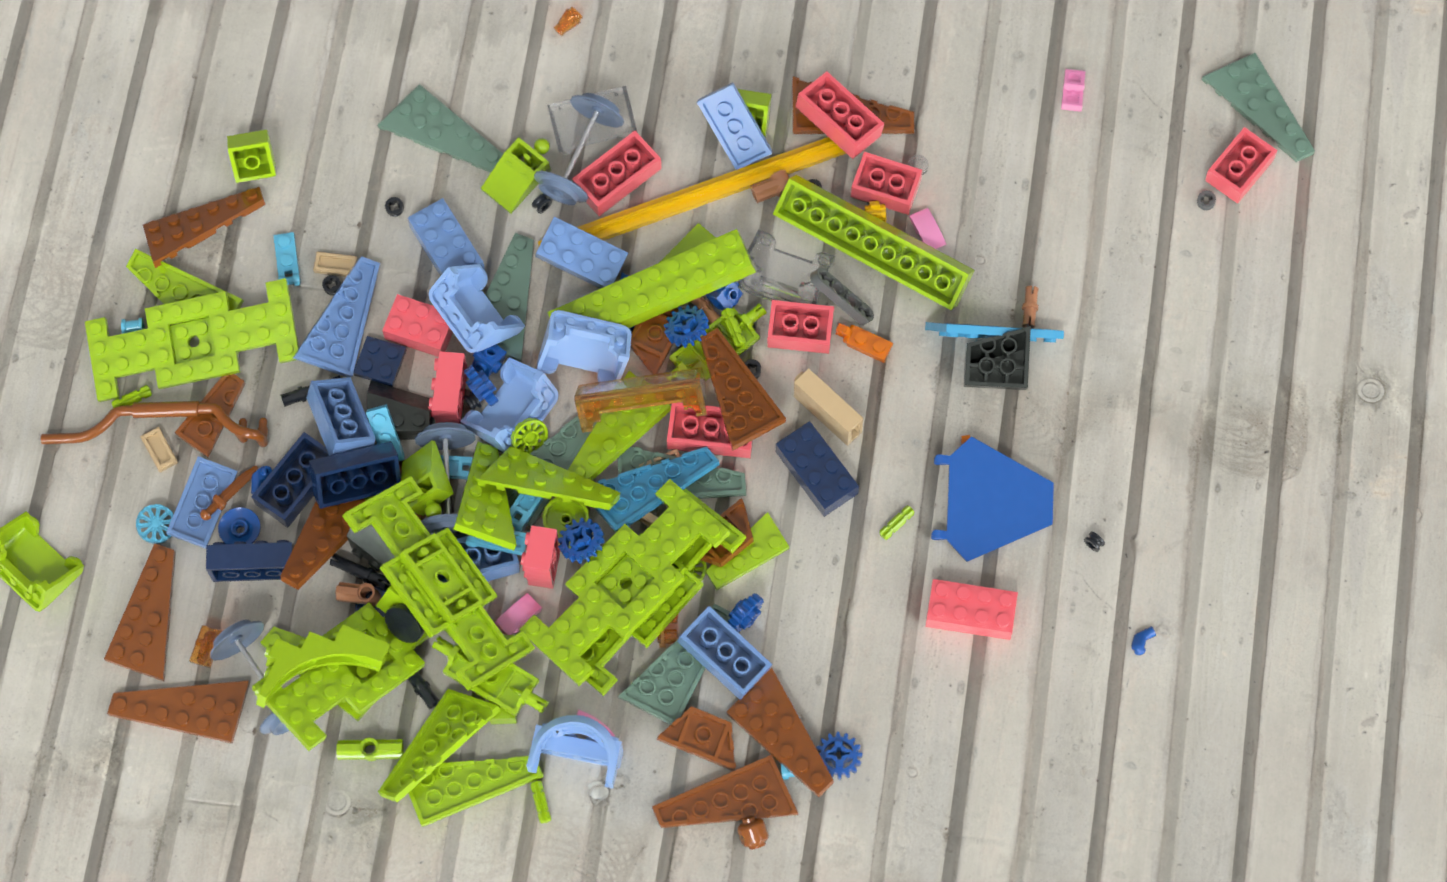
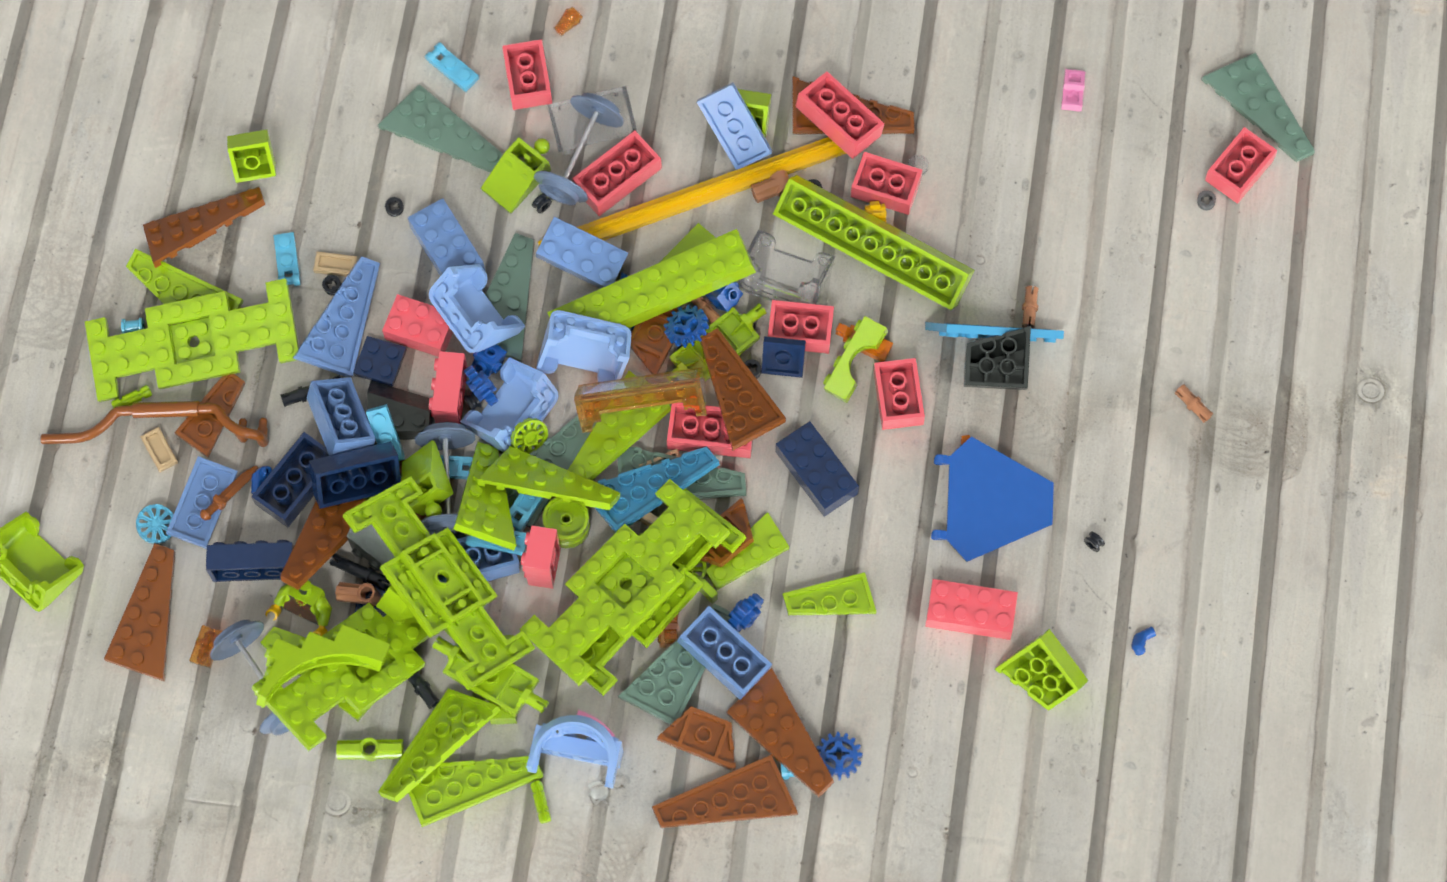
(195, 710): dark orange wing -> none
(239, 518): blue dish -> none
(306, 602): none -> lime torso
(403, 623): black tile -> none
(452, 67): none -> medium azure plate
(517, 615): bright pink slope -> none
(527, 74): none -> coral brick
(581, 540): blue gear -> none
(709, 592): none -> lime tile
(733, 327): lime axle -> none
(752, 832): dark orange head -> none
(783, 356): none -> dark blue plate
(827, 283): dark grey beam -> none
(827, 406): tan brick -> none
(833, 597): none -> lime wing
(867, 336): none -> lime arch
(896, 522): lime axle -> none
(898, 394): none -> coral brick
(927, 228): bright pink slope -> none
(1044, 671): none -> lime wedge
(1193, 403): none -> nougat pin

